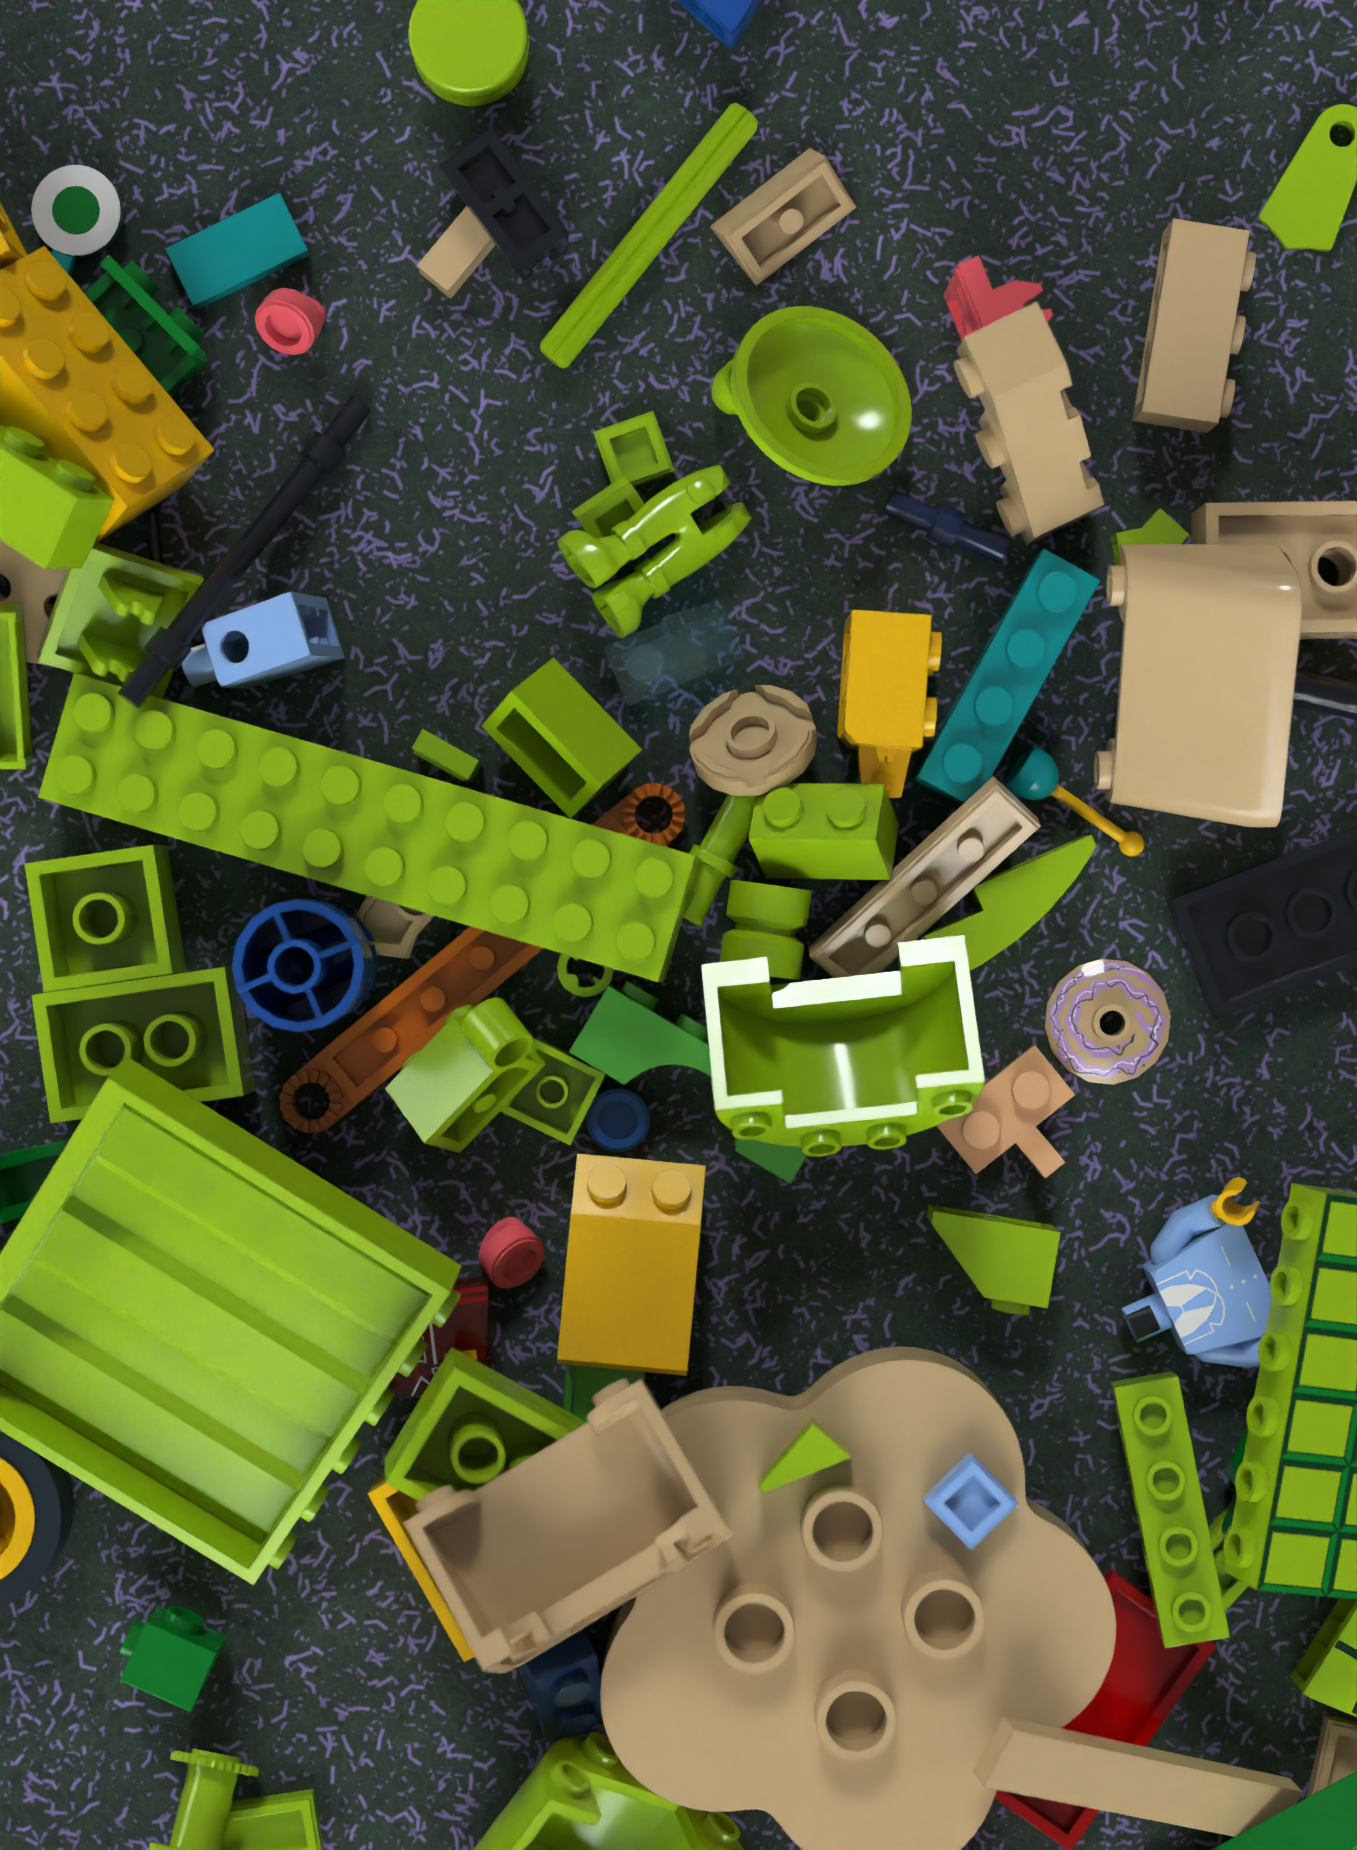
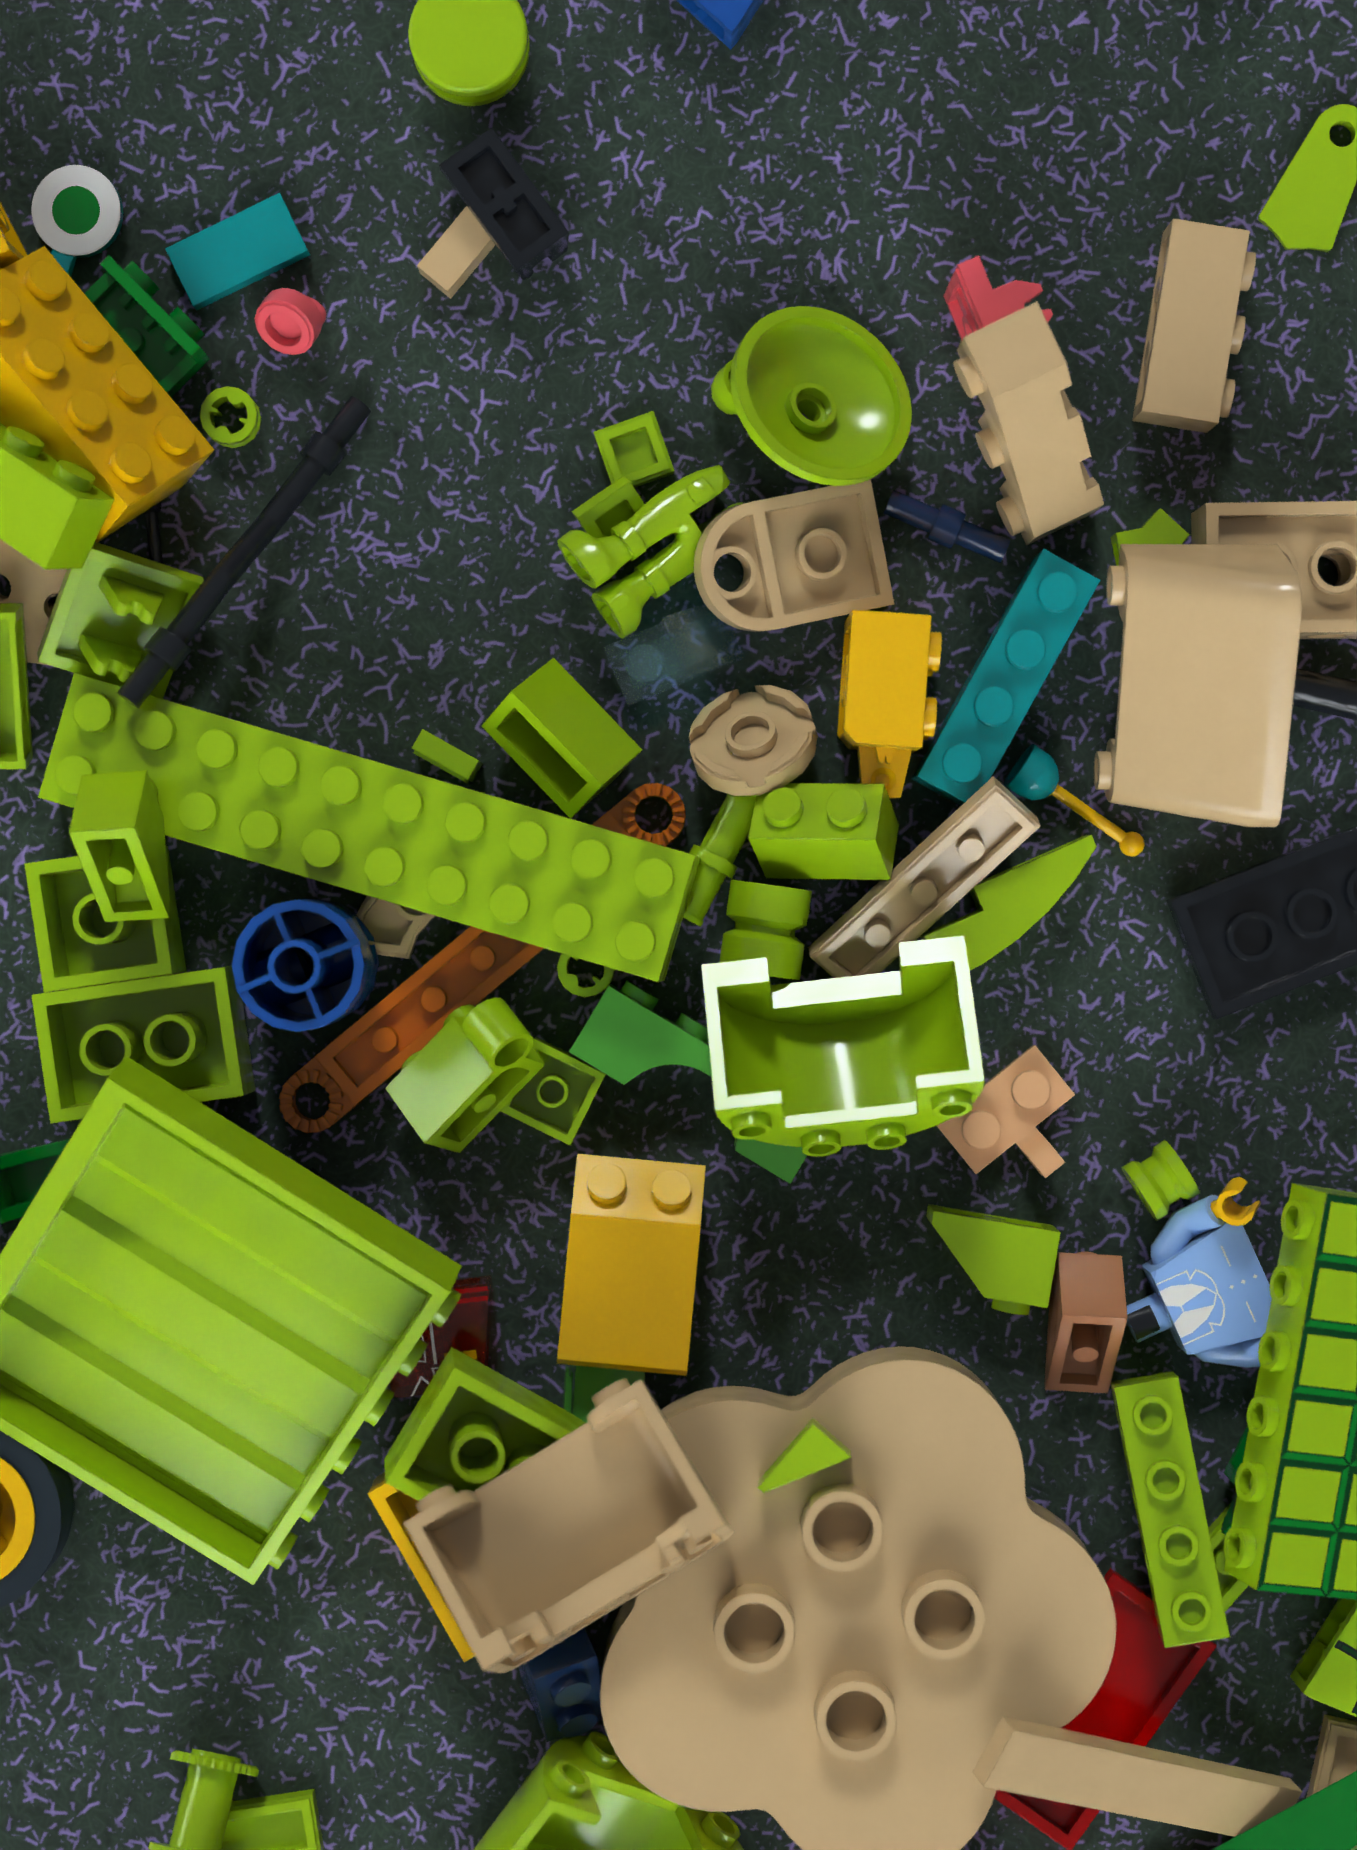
(122, 845): none -> lime slope
(171, 1655): green brick -> none
(239, 400): none -> lime bush
(265, 643): light blue torso -> none
(510, 1253): coral tile -> none
(618, 1119): blue tile -> none
(649, 235): lime axle -> none
(784, 215): tan slope -> none
(800, 558): none -> tan tile
(970, 1500): light blue tile -> none
(1075, 1017): dish -> none
(1085, 1322): none -> nougat slope
(1161, 1180): none -> lime wheel

